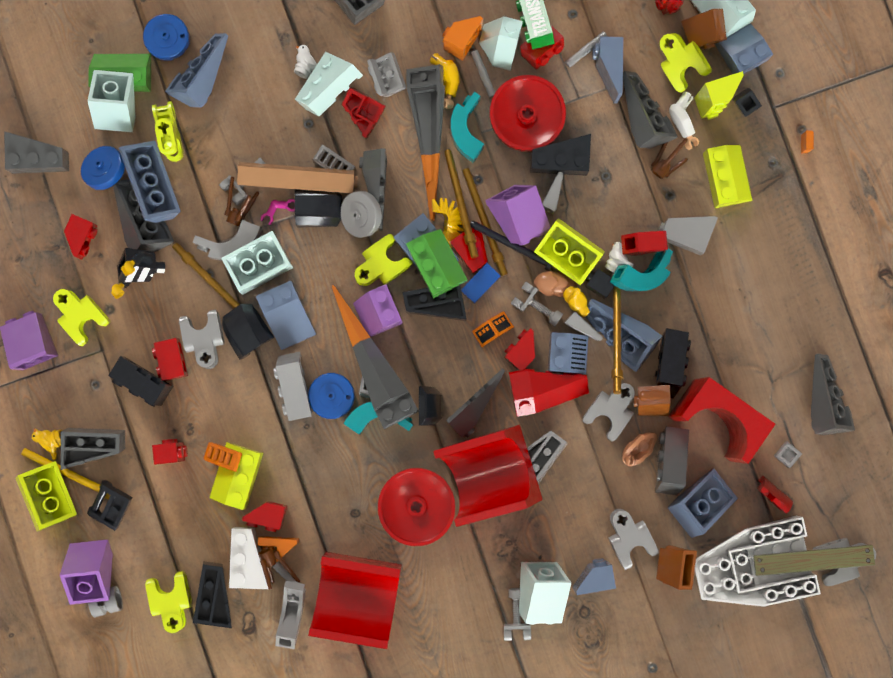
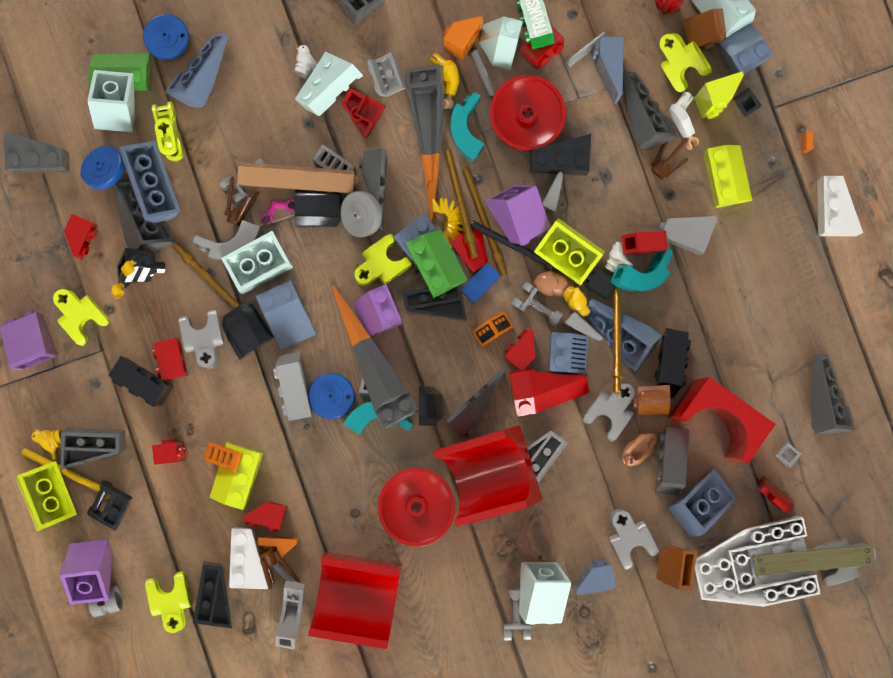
(836, 208): none -> white wedge

